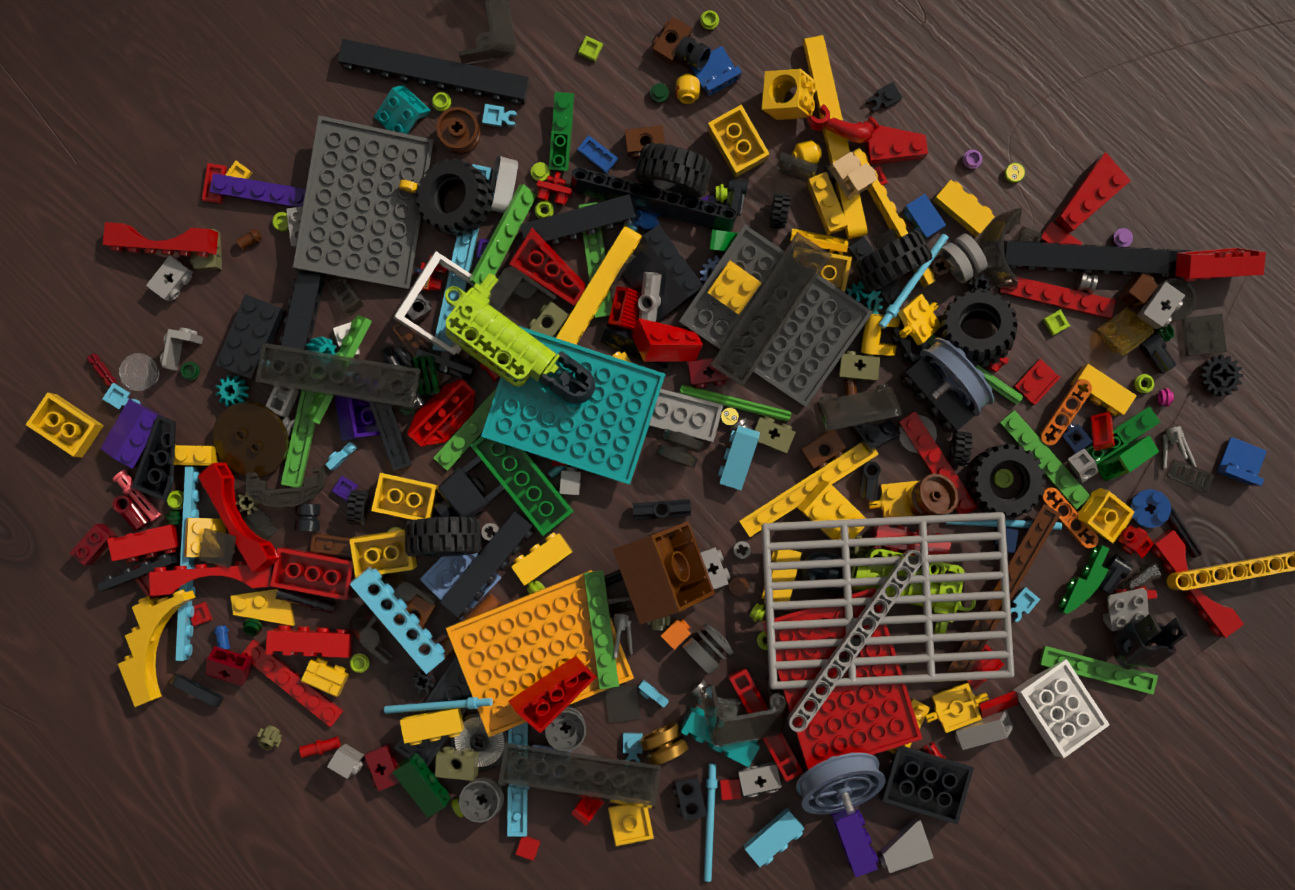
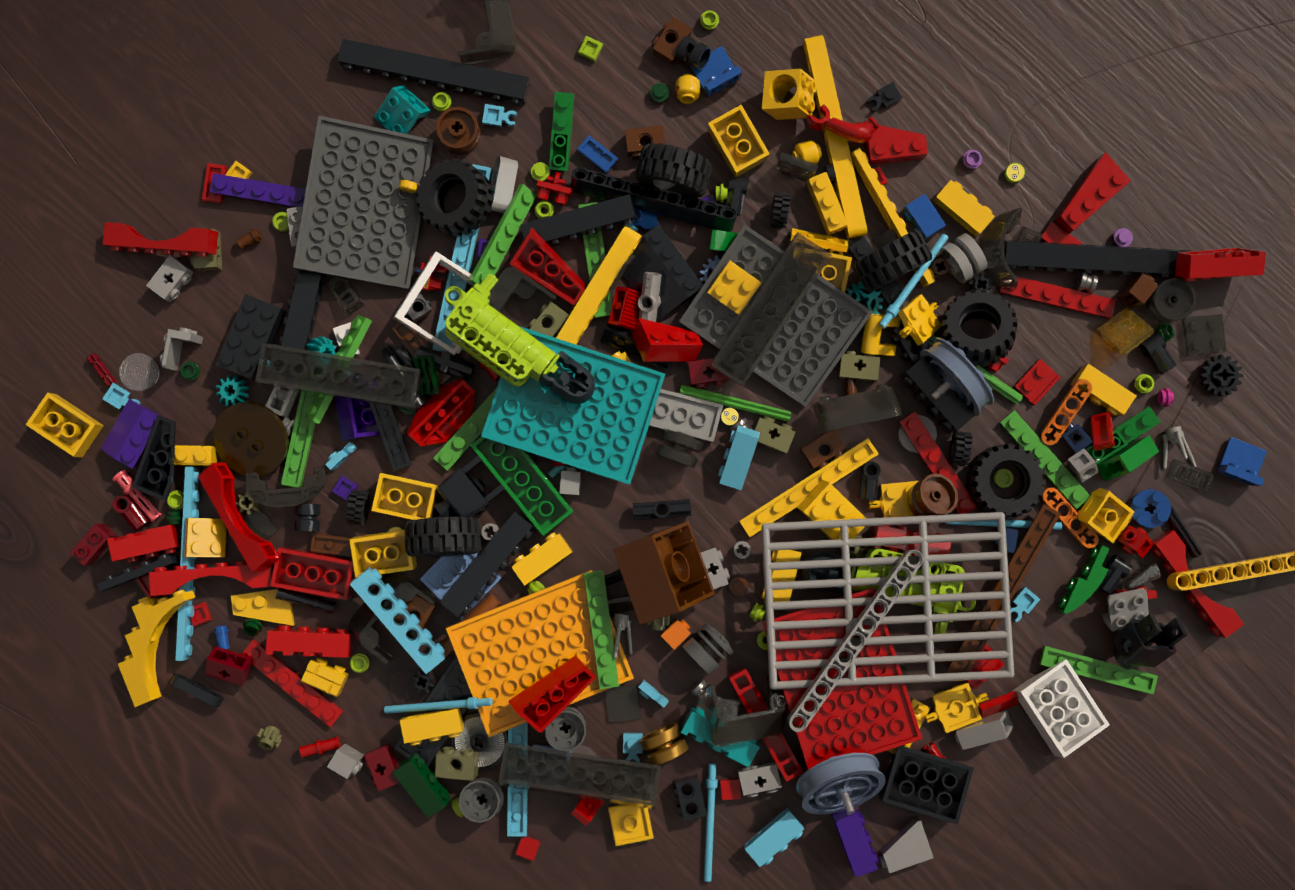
(217, 547): clear smoke piece -> none
(851, 175): tan brick -> none
(875, 436): black plate -> none
(1056, 322): lime tile -> none
(1152, 311): light grey brick -> none

